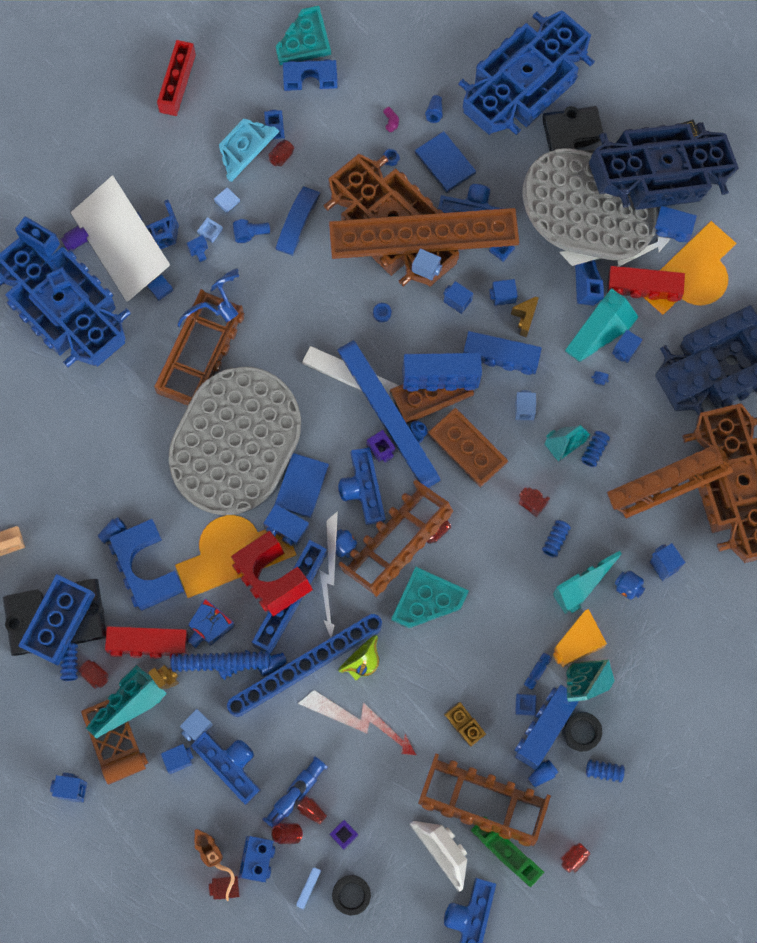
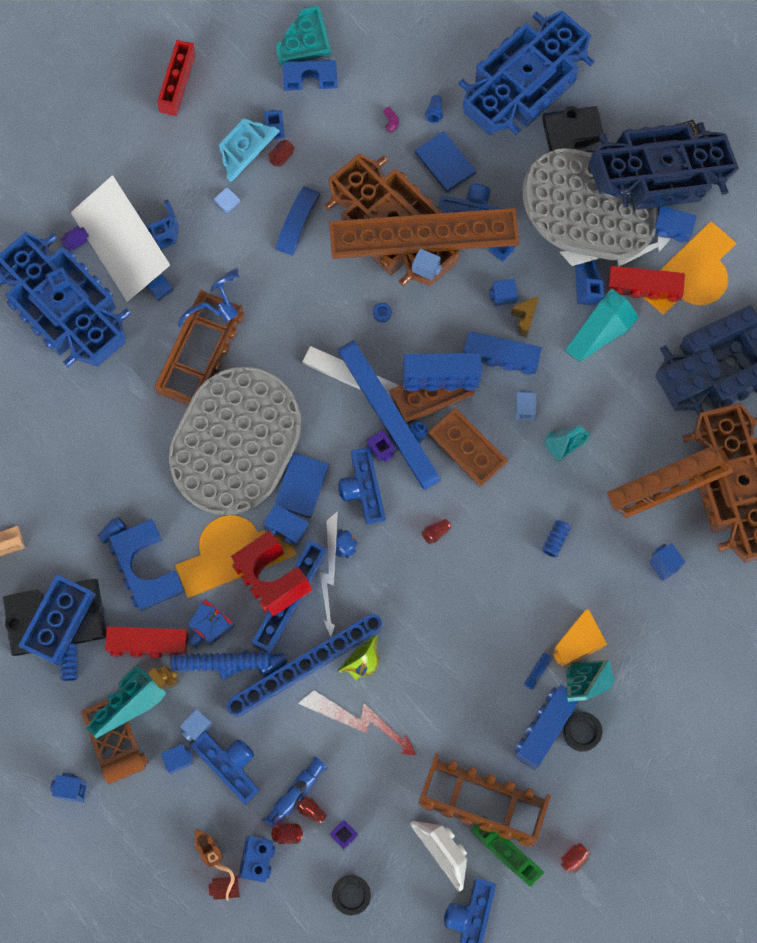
(37, 236): blue brick -> none
(93, 674): clear red brick -> none
(197, 247): blue plate -> none
(210, 230): light blue tile -> none
(245, 231): blue pin -> none
(308, 888): light blue tile -> none
(395, 157): blue plate -> none
(405, 556): dark orange window -> none
(427, 599): teal plate -> none
(457, 297): blue brick -> none
(465, 724): pearl gold slope -> none
(525, 704): blue tile -> none
(533, 501): clear red brick -> none
(544, 773): blue cone -> none
(577, 588): teal wedge -> none
(595, 449): blue piece -> none
(600, 378): blue plate -> none
(605, 771): blue piece -> none
(627, 346): blue brick -> none
(630, 585): blue head -> none

